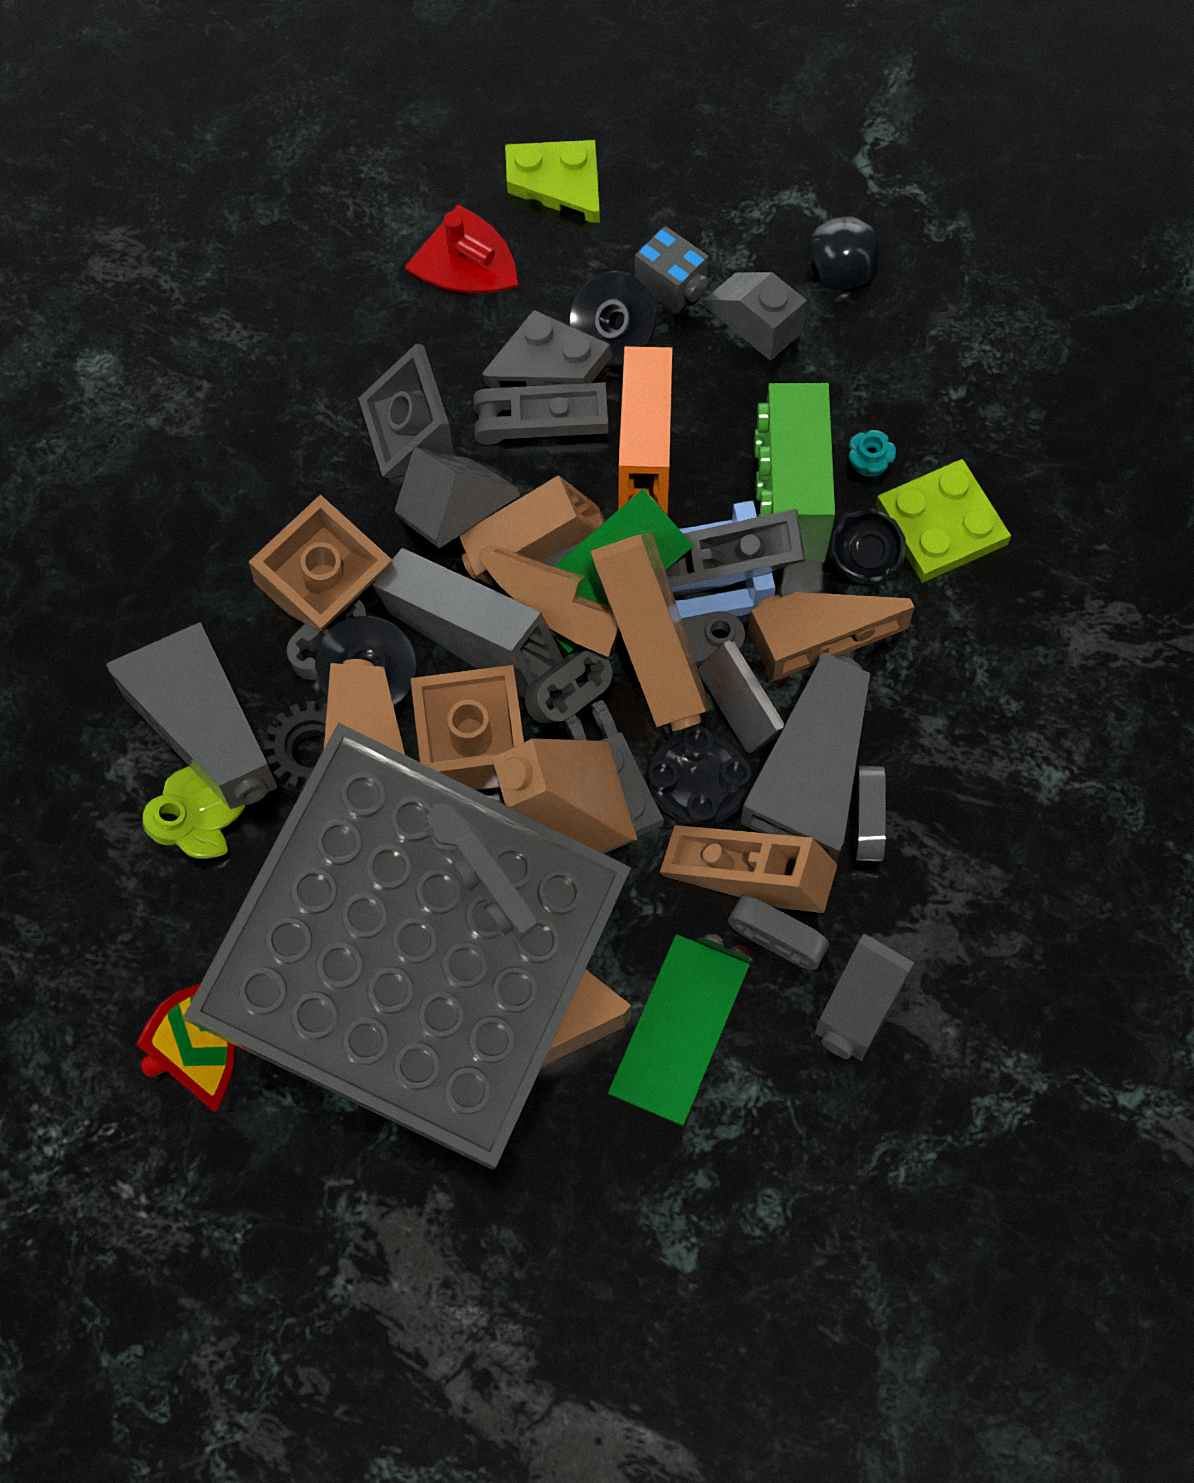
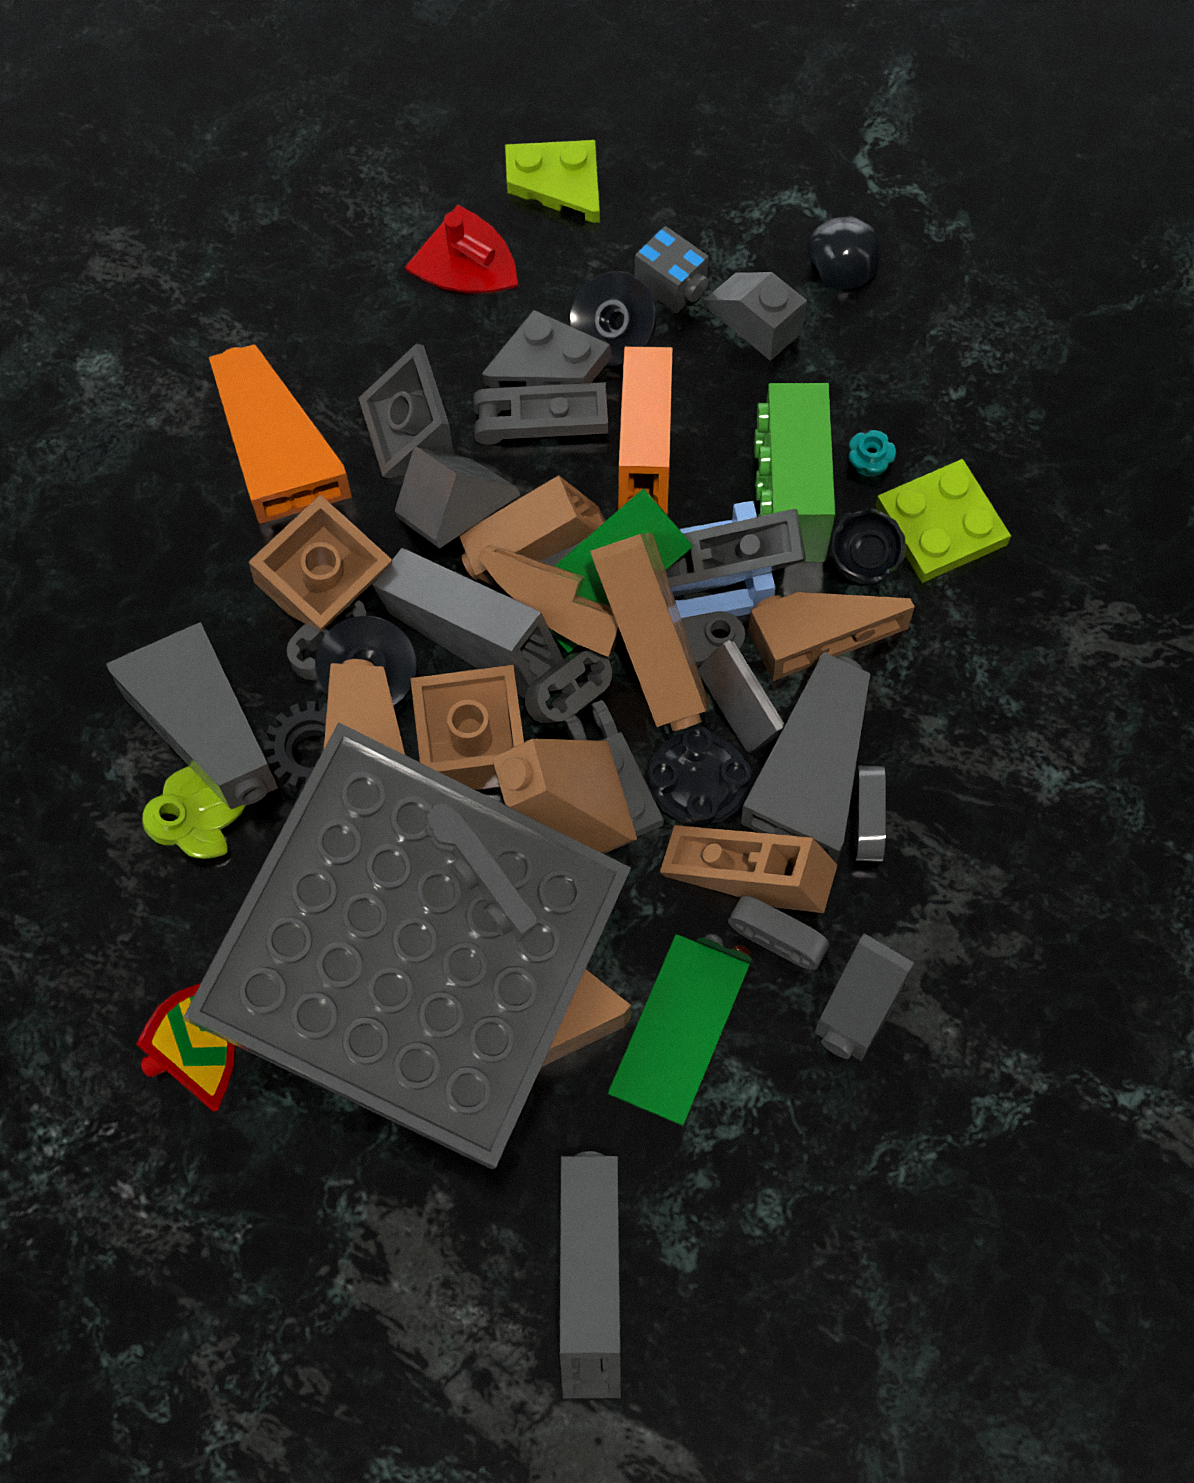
(275, 440): none -> orange slope
(589, 1277): none -> dark grey slope

